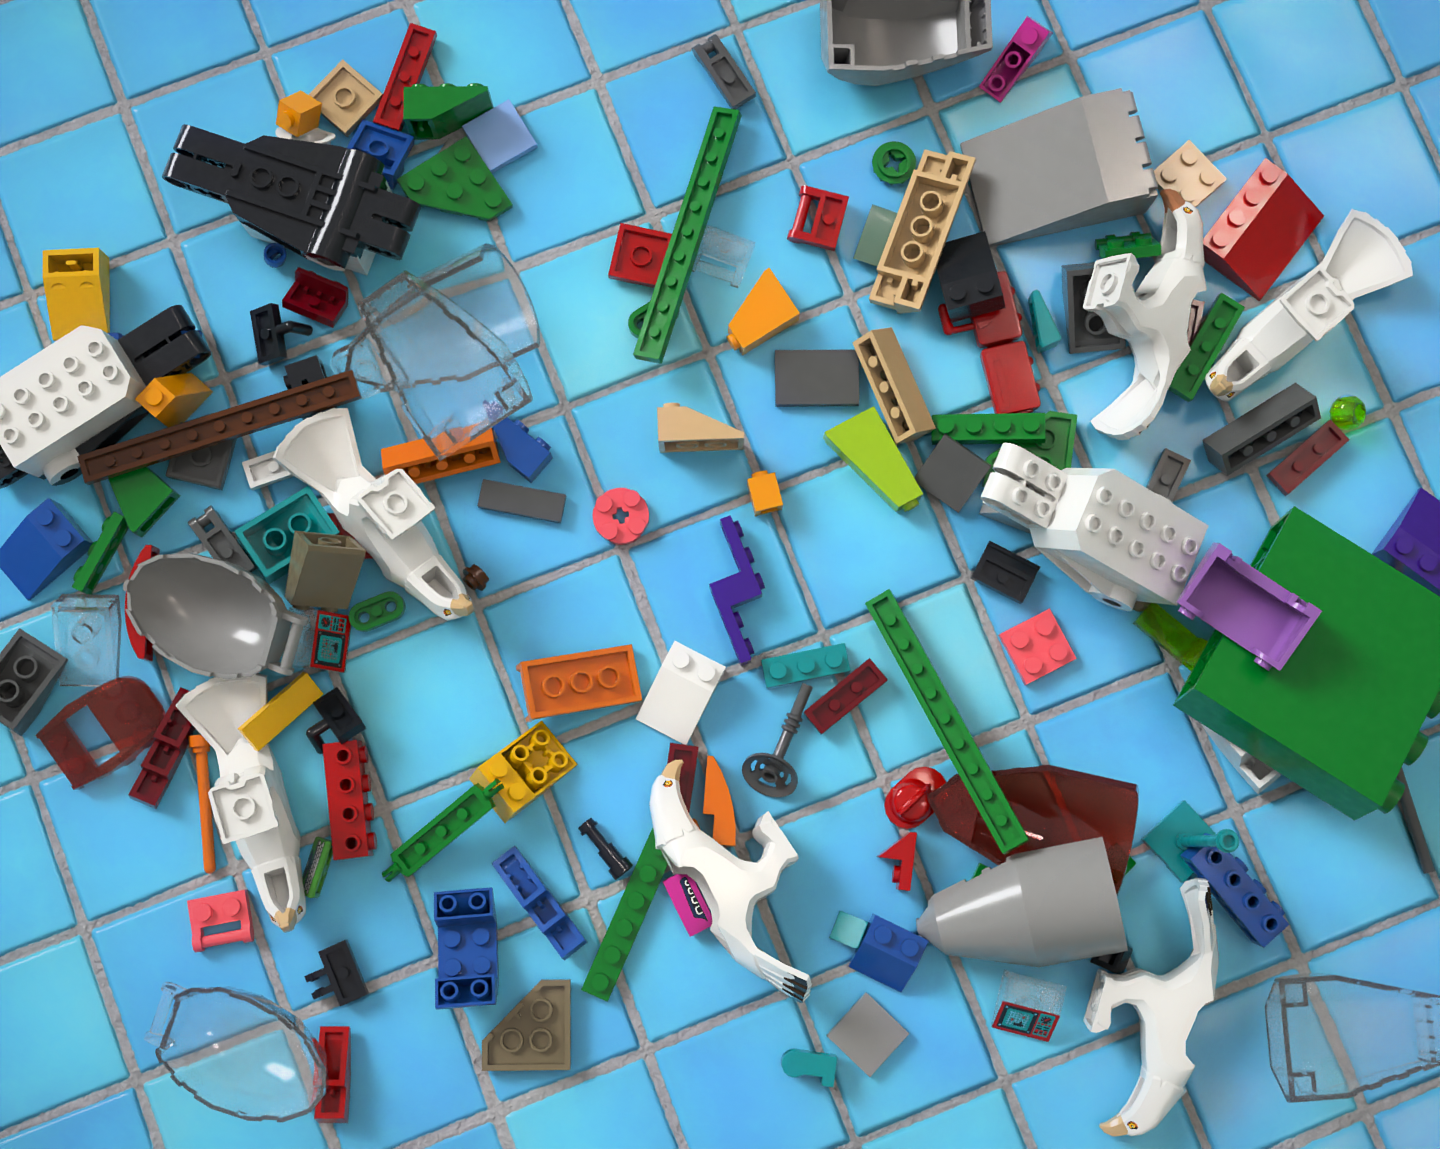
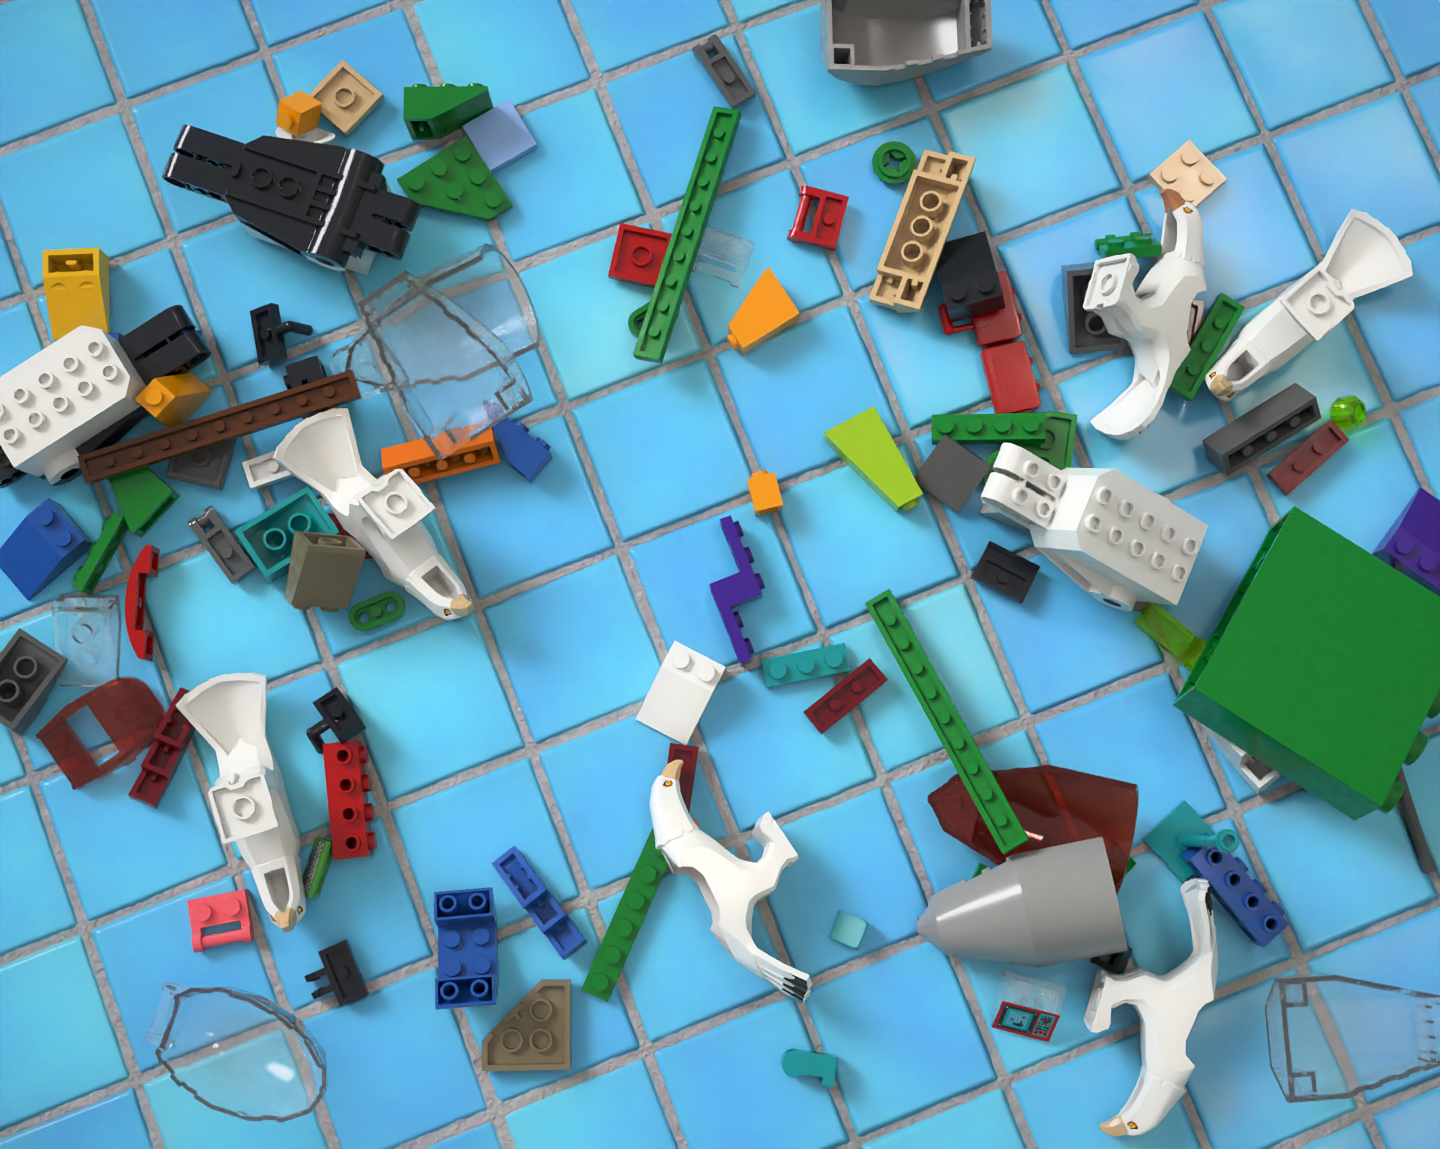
(201, 747): orange piece -> none
(212, 616): light grey windscreen -> none
(271, 252): blue hinge -> none
(280, 711): yellow tile -> none
(316, 297): dark red bracket -> none
(323, 641): slope -> none
(335, 1103): red slope -> none
(384, 144): blue plate -> none
(405, 73): red plate -> none
(442, 830): green plate -> none
(475, 577): reddish brown plate -> none
(522, 501): dark grey tile -> none
(525, 769): yellow slope -> none
(579, 682): orange plate -> none
(608, 852): black piece -> none
(629, 502): coral plate -> none
(689, 903): dark pink slope -> none
(691, 431): tan slope -> none
(719, 803): orange slope -> none
(776, 763): dark grey dish -> none
(816, 378): dark grey tile -> none
(867, 1034): light grey tile -> none
(875, 235): sand green slope -> none
(888, 953): blue slope -> none
(893, 385): tan brick -> none
(903, 851): red slope -> none
(908, 800): red piece -> none
(1015, 58): dark pink slope -> none
(1037, 646): coral plate -> none
(1044, 328): teal slope -> none
(1062, 169): light grey windscreen -> none
(1168, 474): dark grey plate -> none
(1247, 607): medium lavender windscreen -> none
(1261, 230): red slope -> none

